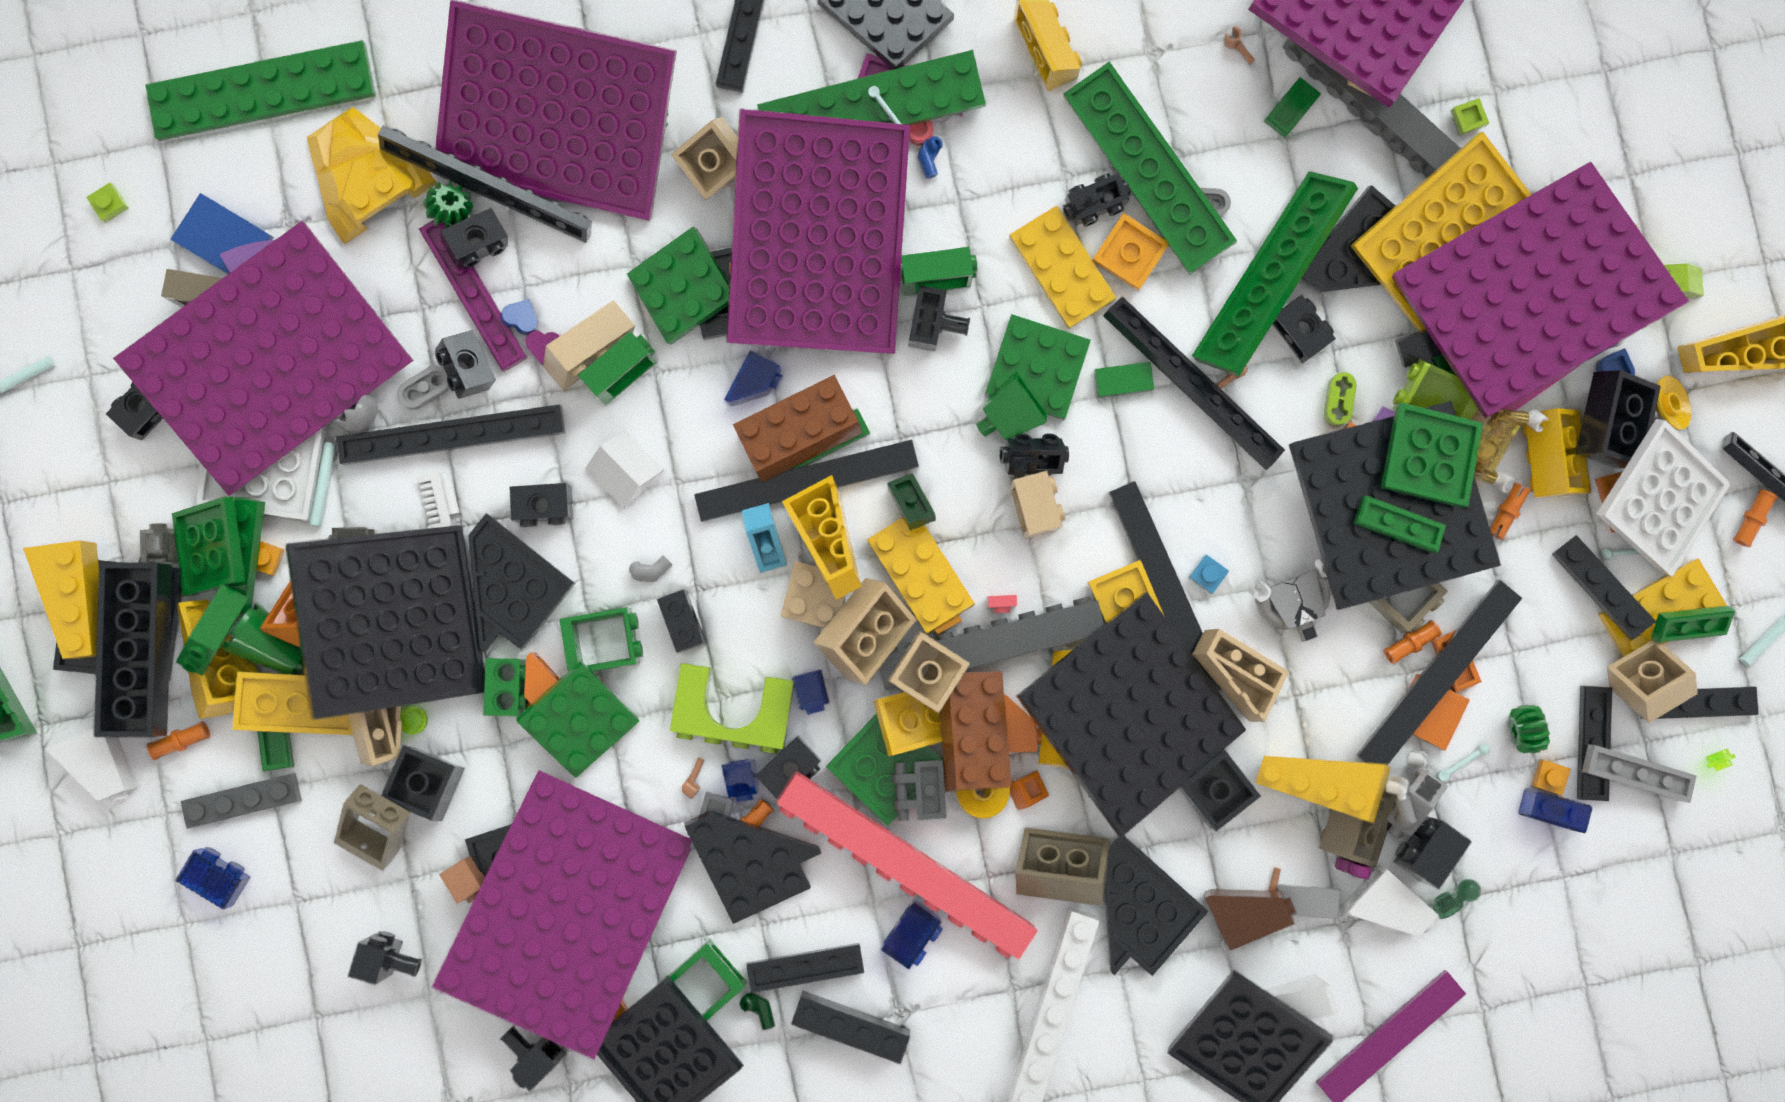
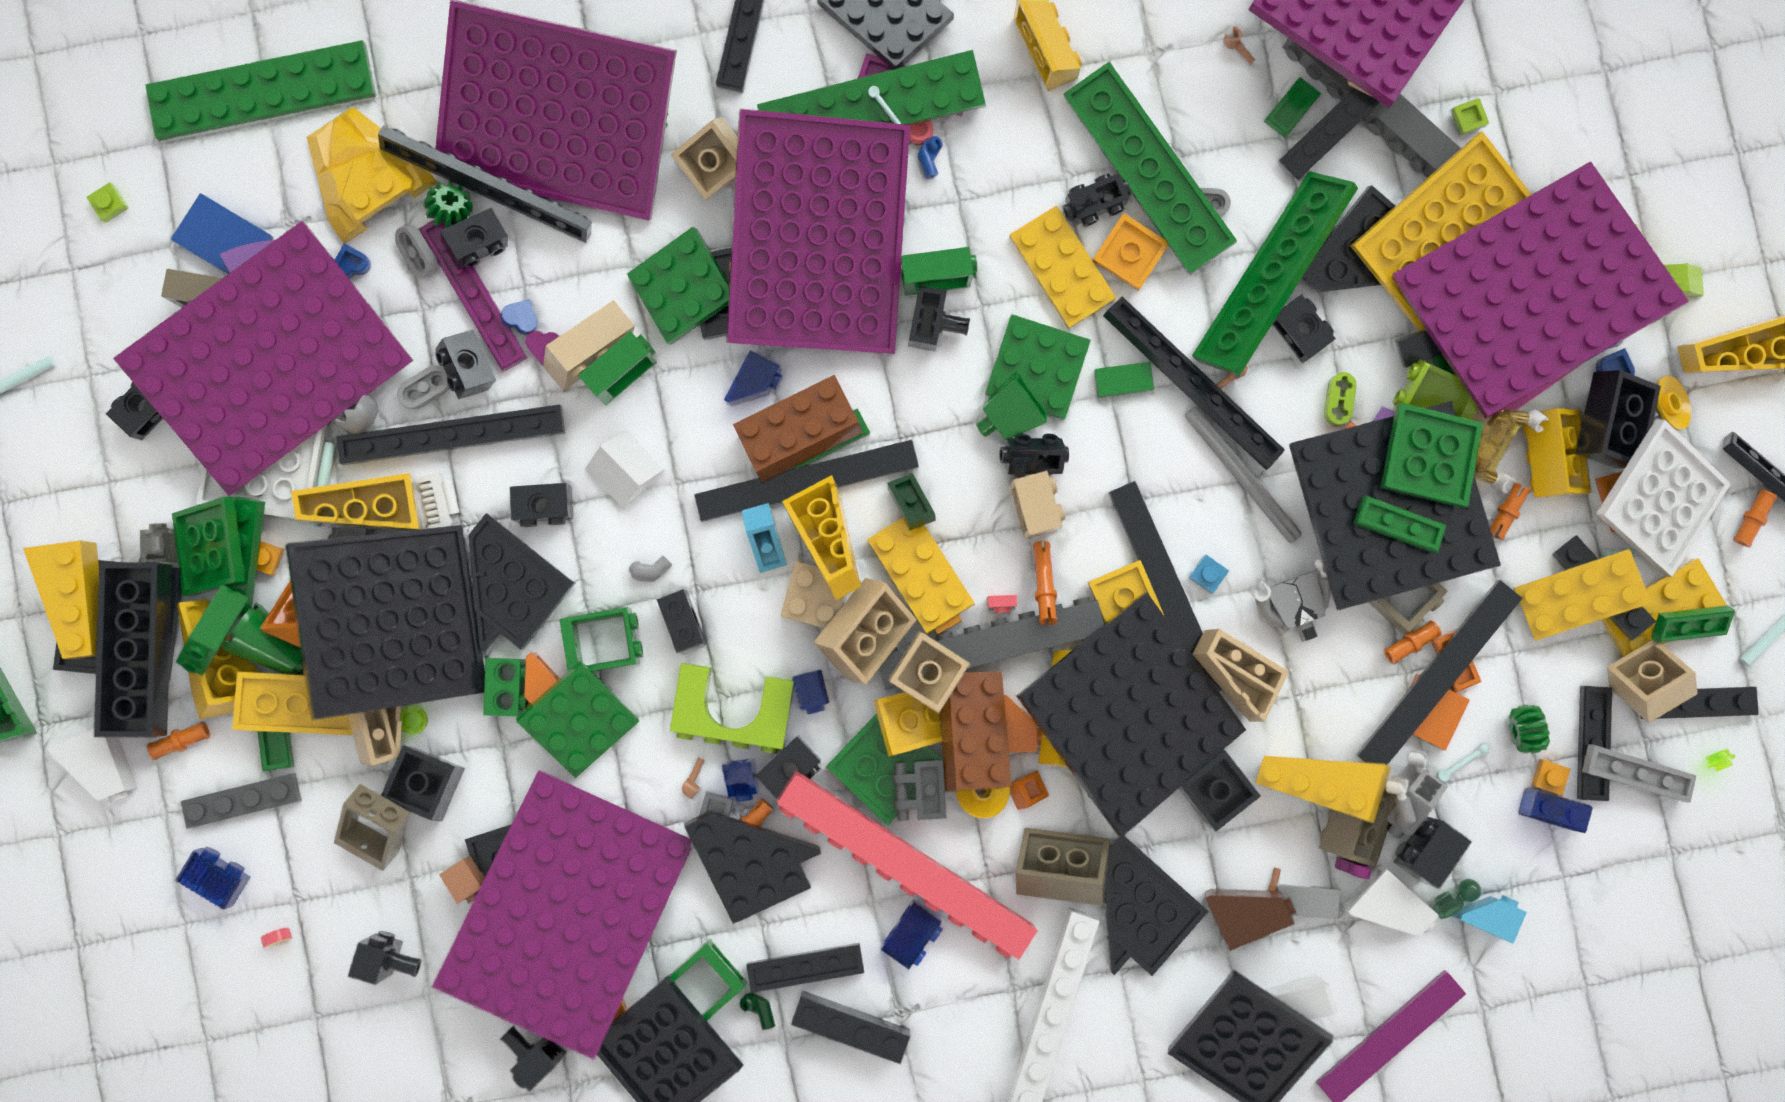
(276, 937): none -> coral tile
(352, 261): none -> blue tile
(365, 503): none -> yellow wedge
(416, 251): none -> light grey plate
(1045, 591): none -> orange pin
(1243, 474): none -> light grey axle
(1328, 132): none -> black tile
(1494, 916): none -> medium azure slope
(1582, 595): none -> yellow plate

